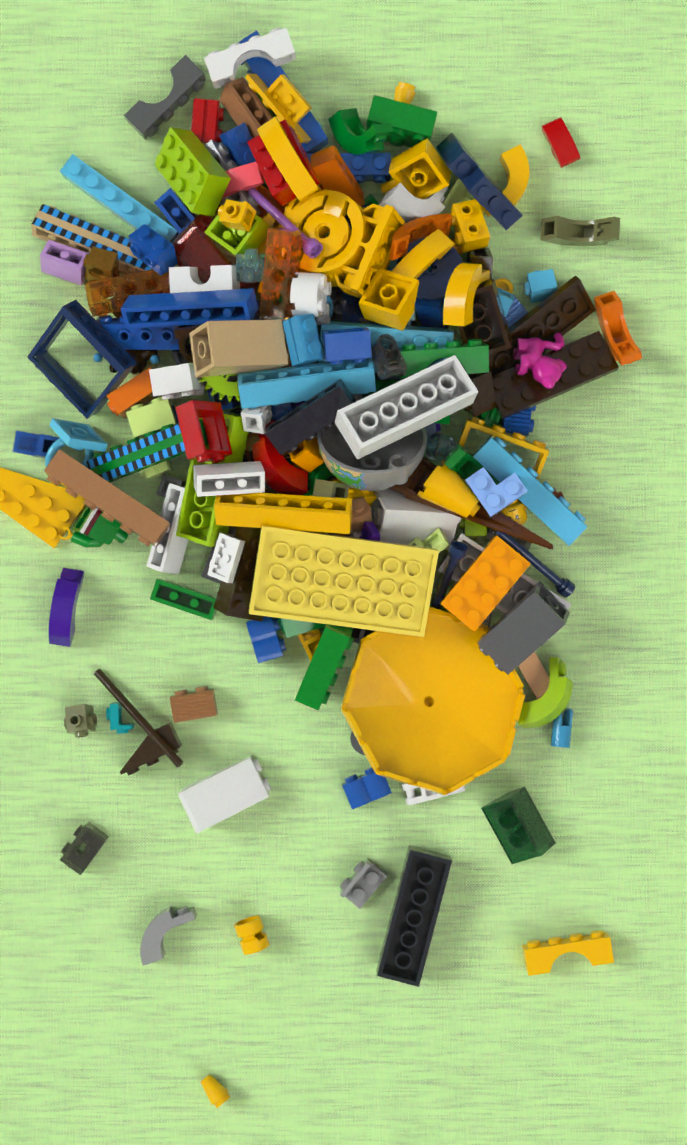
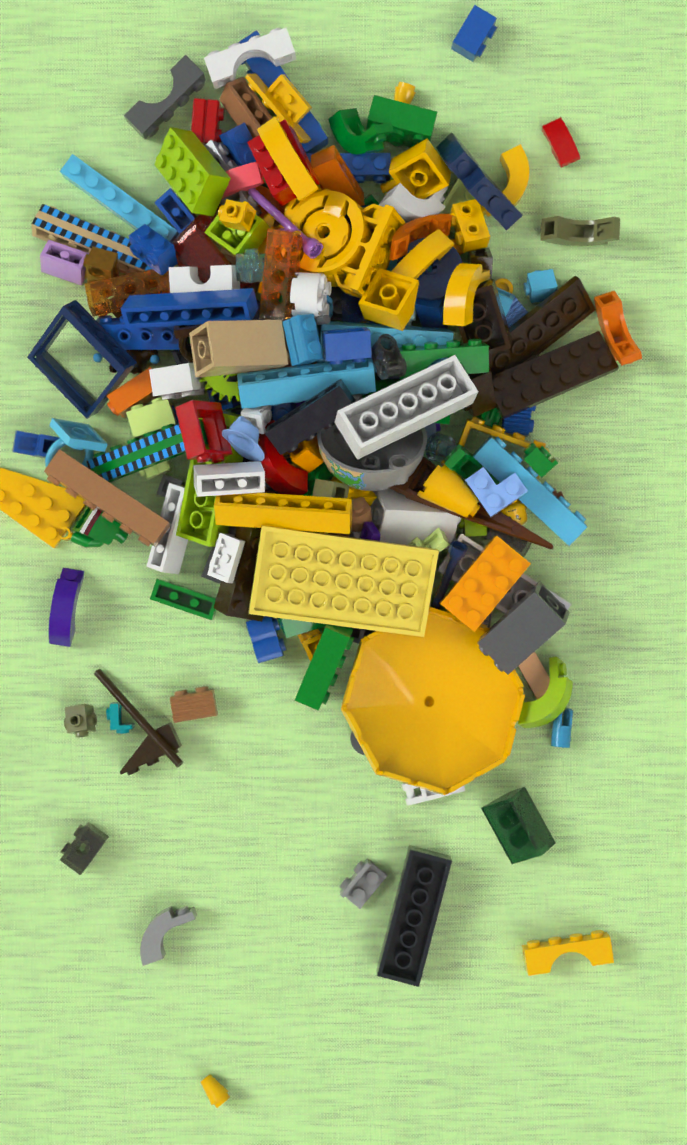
(224, 793): white slope -> none
(244, 439): none -> light blue piece
(251, 933): yellow wheel -> none
(365, 788): blue brick -> none
(474, 33): none -> blue brick
(539, 459): none -> green brick
(544, 369): dark pink animal -> none
(563, 586): dark blue piece -> none

